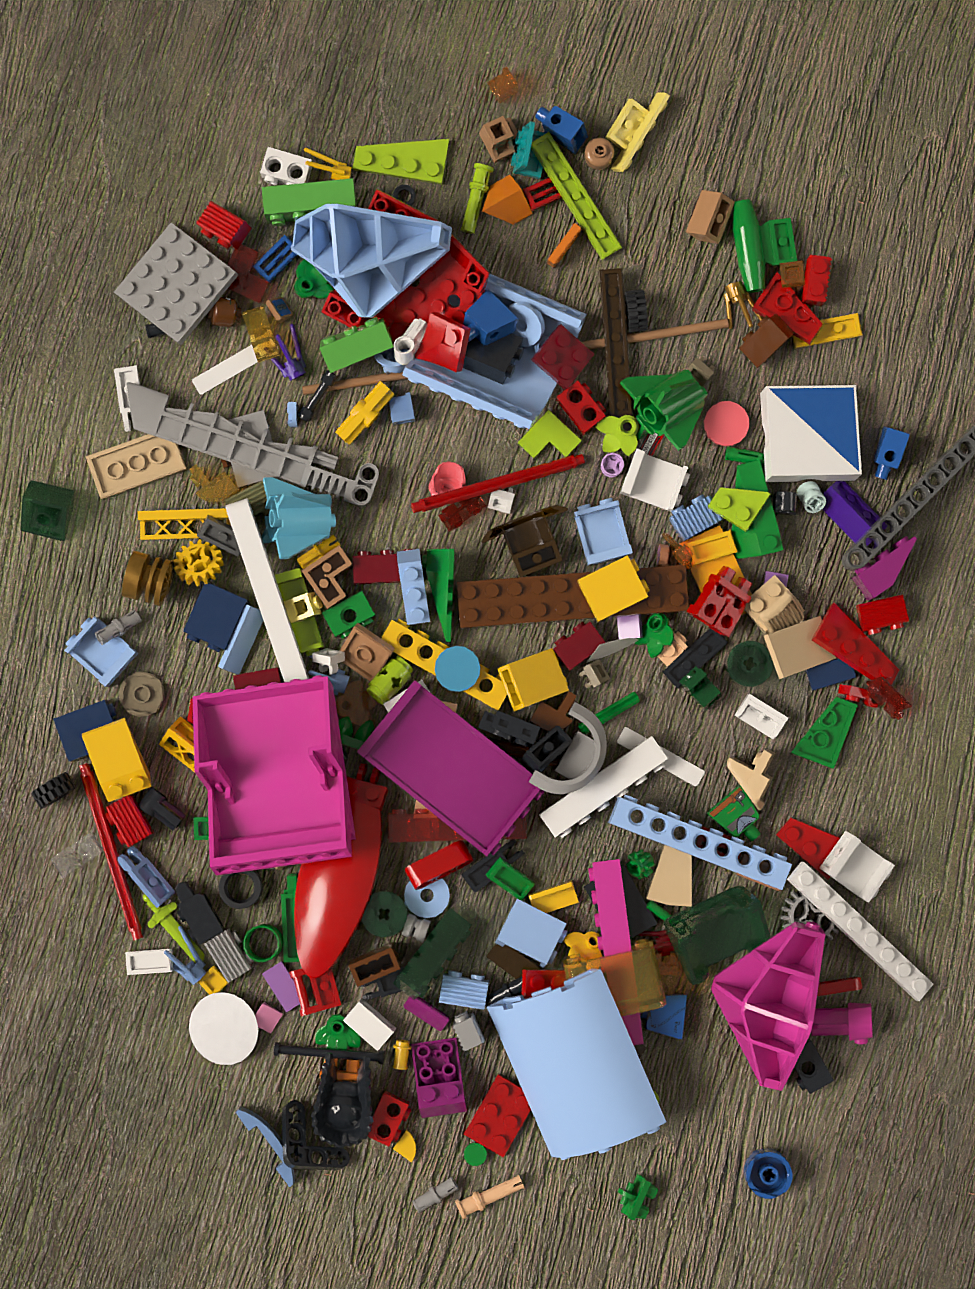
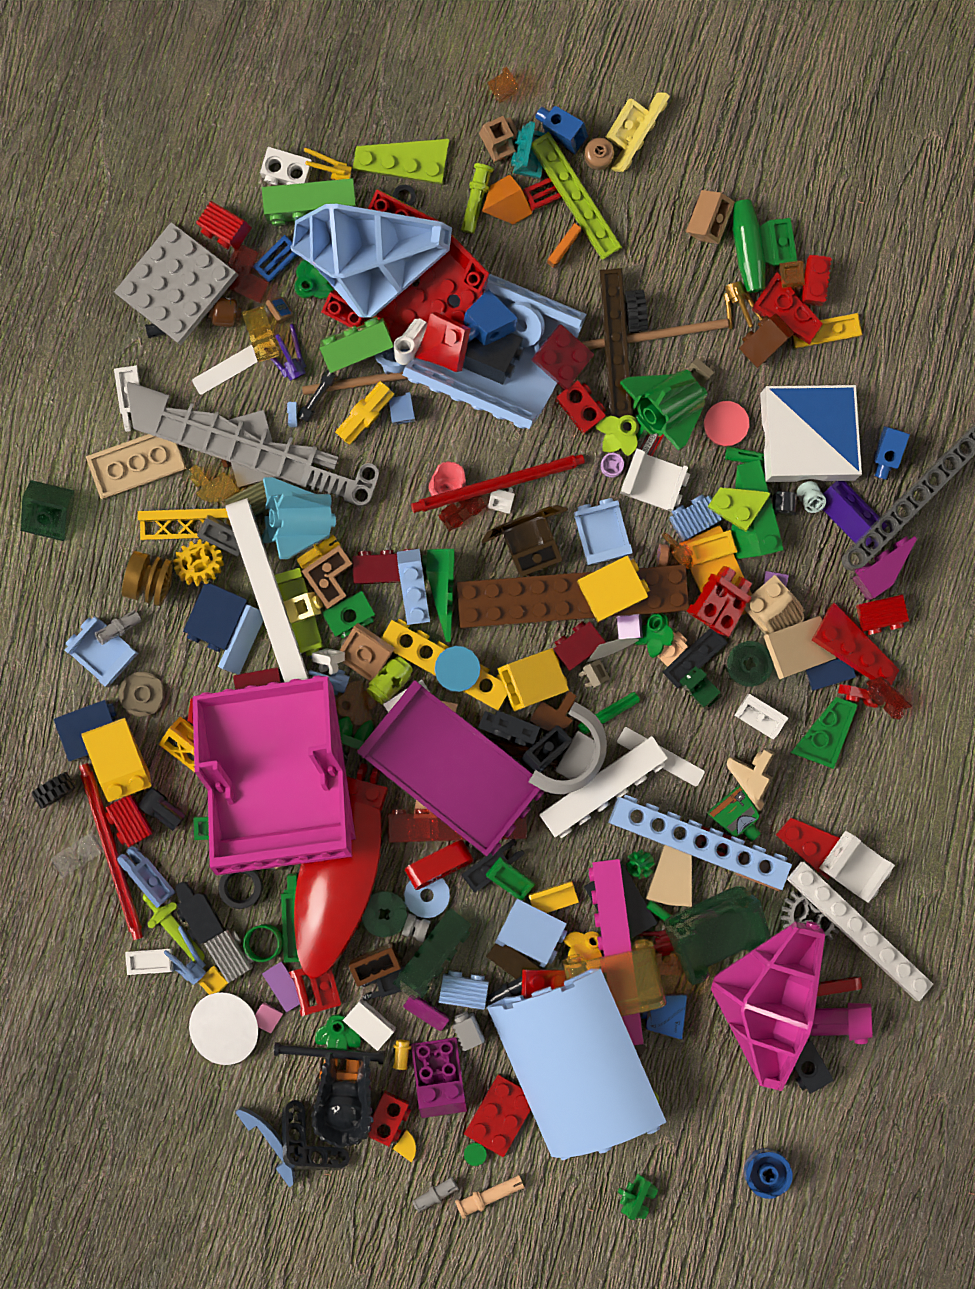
(549, 430): lime tile -> none

